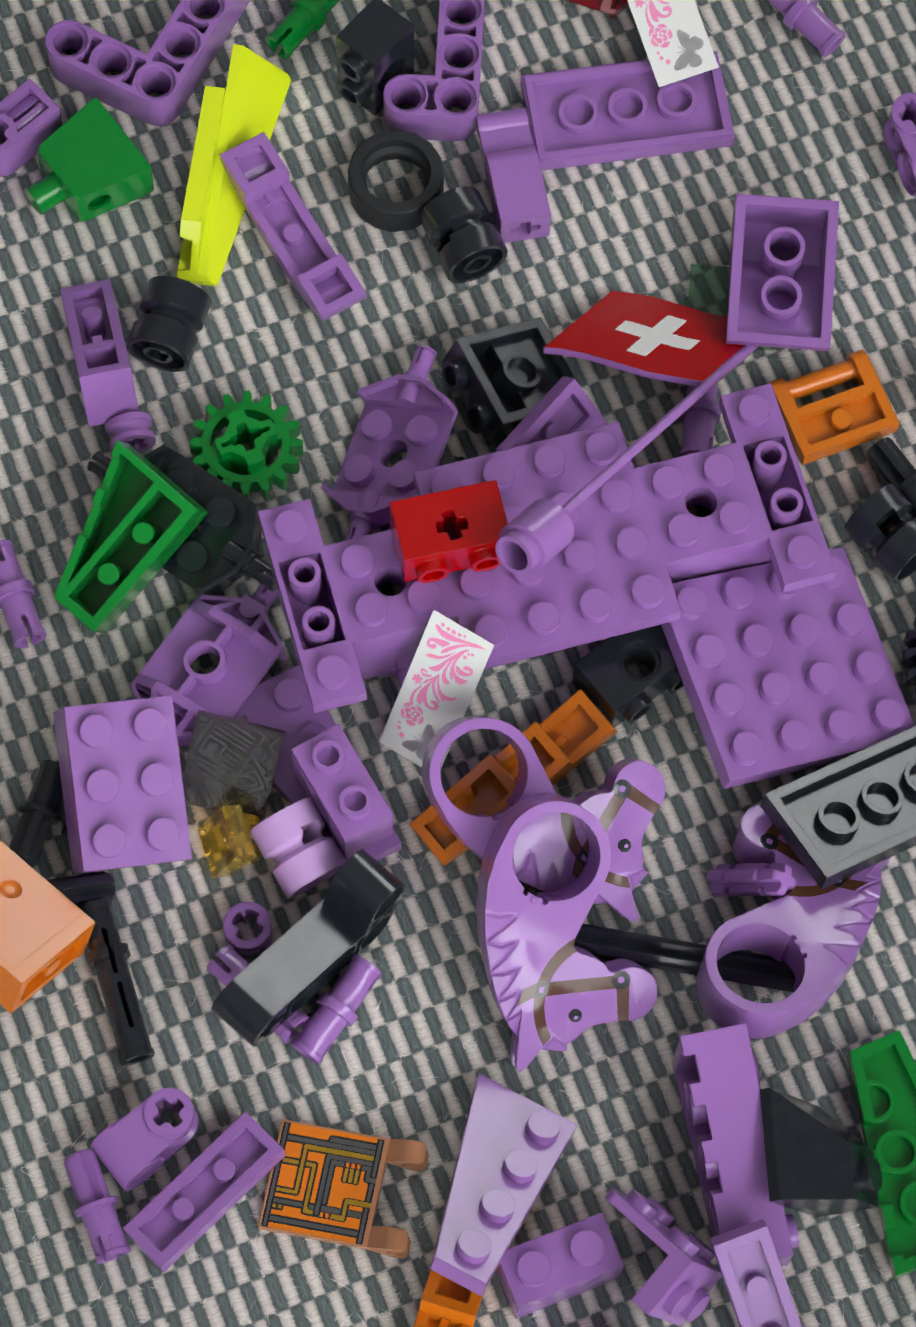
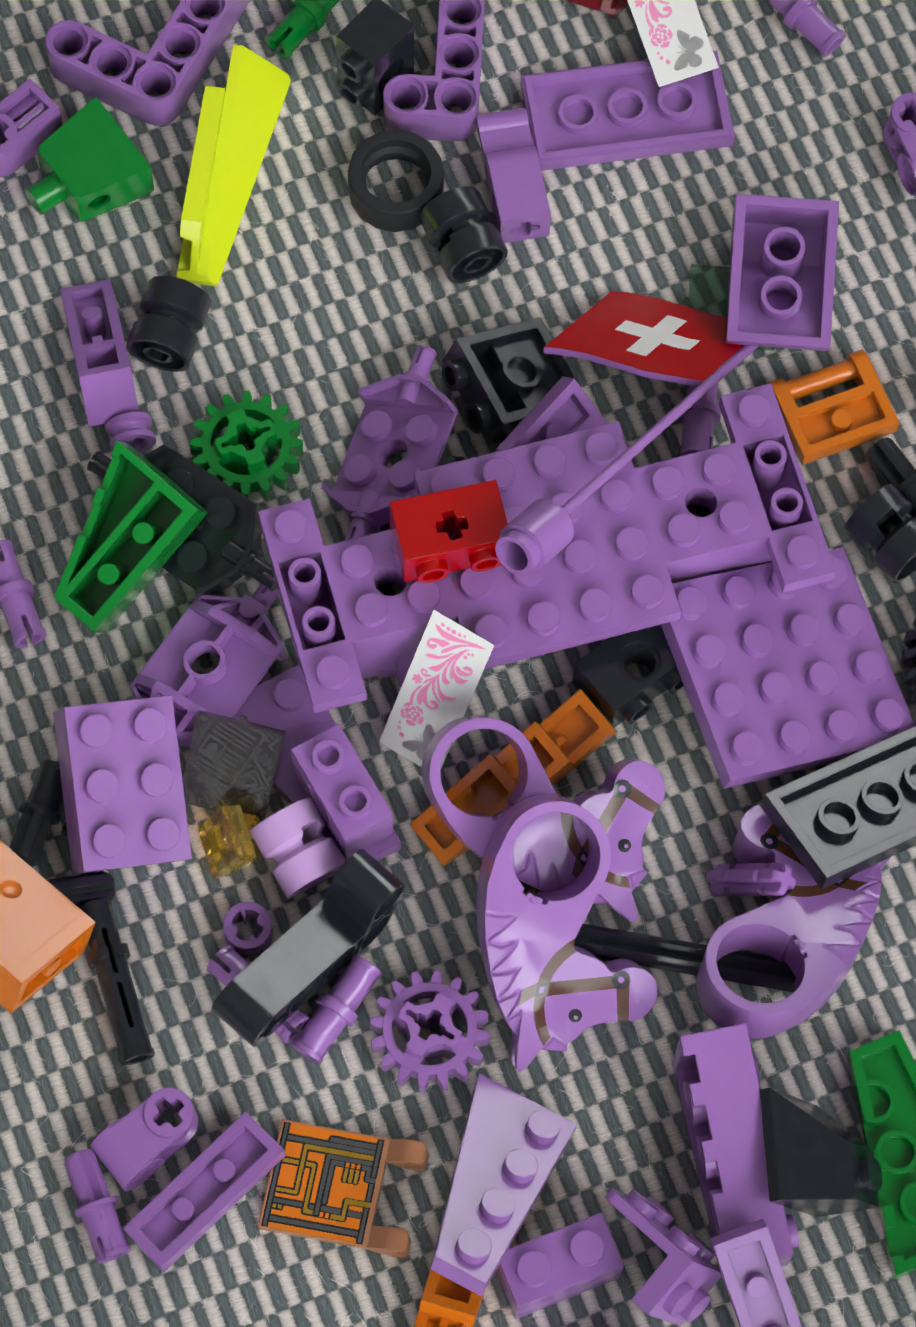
(289, 228): medium lavender slope -> none
(440, 1011): none -> medium lavender gear

